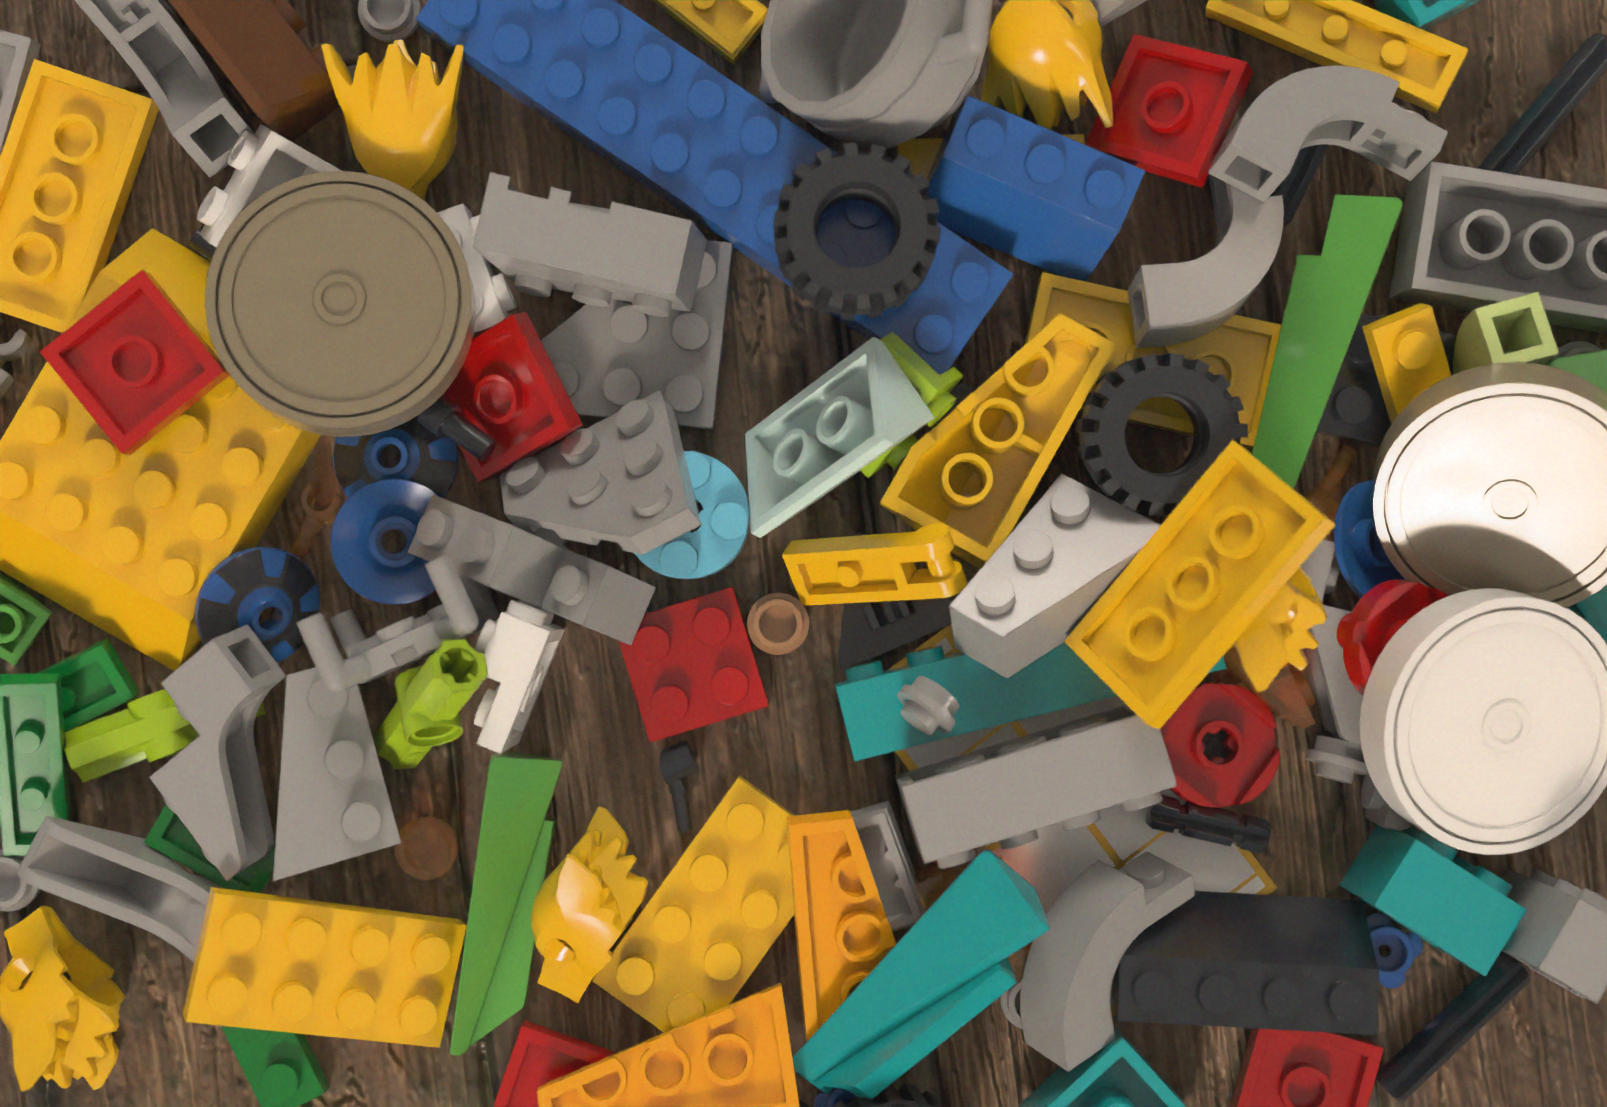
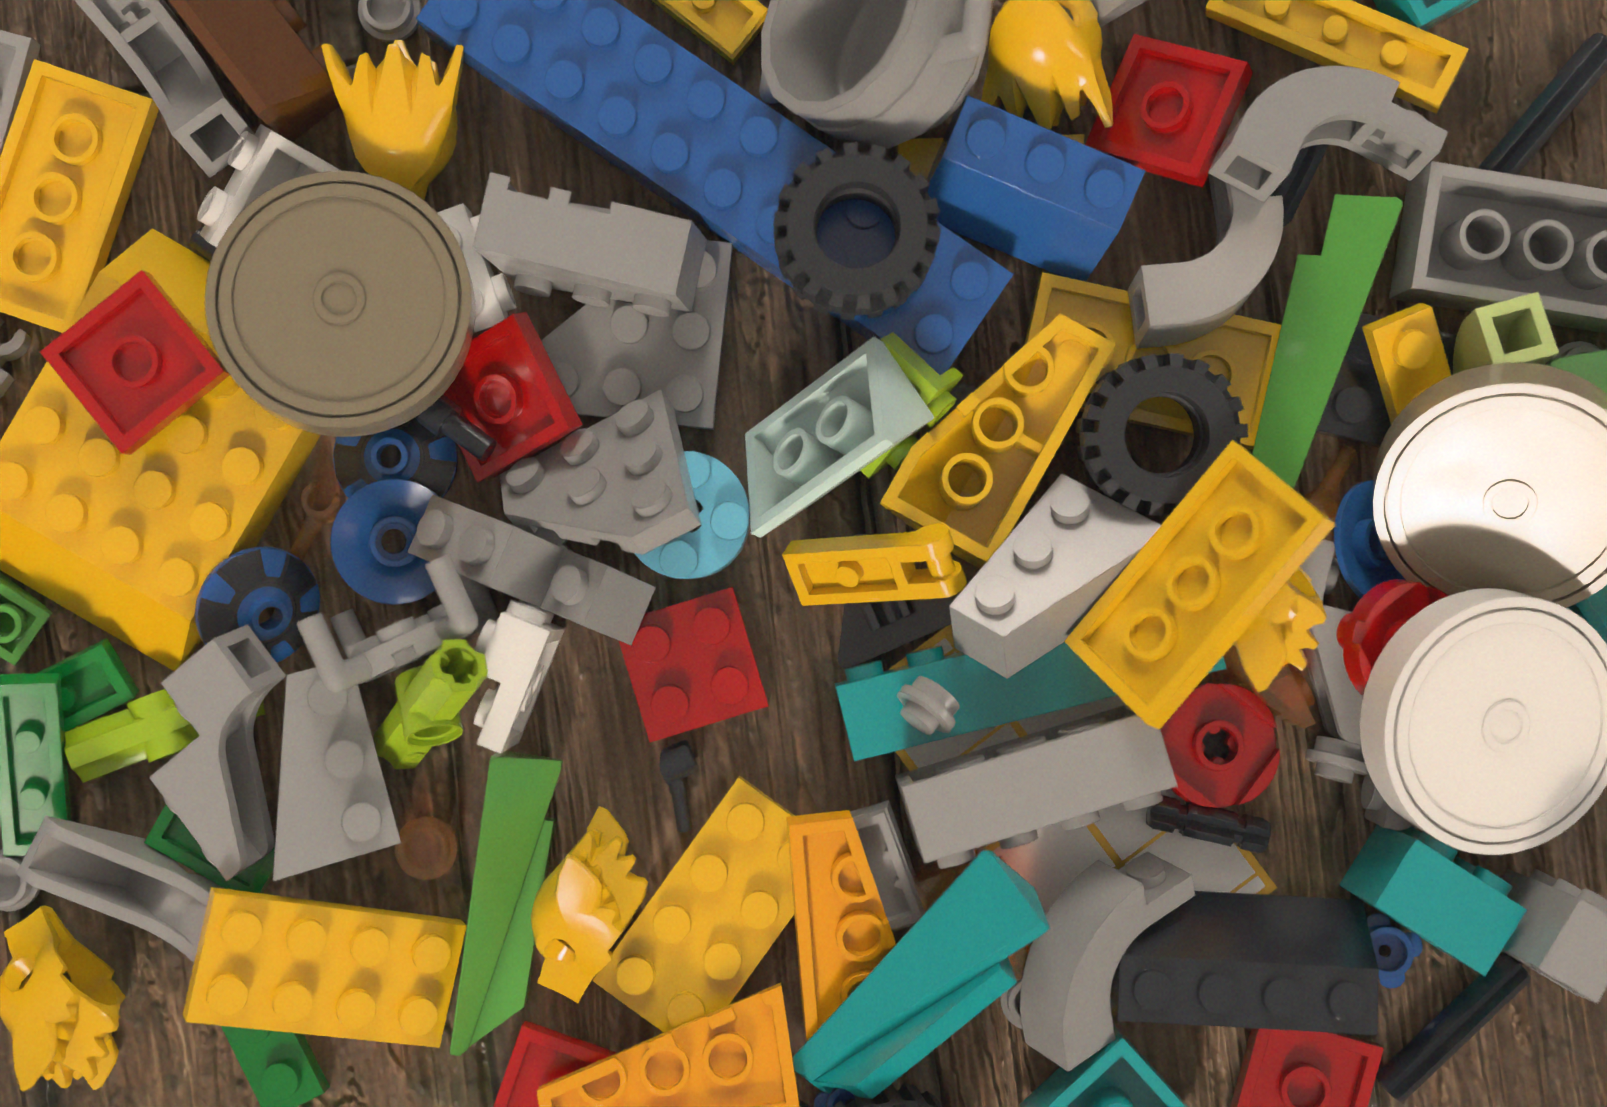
(778, 623): medium nougat plate -> none

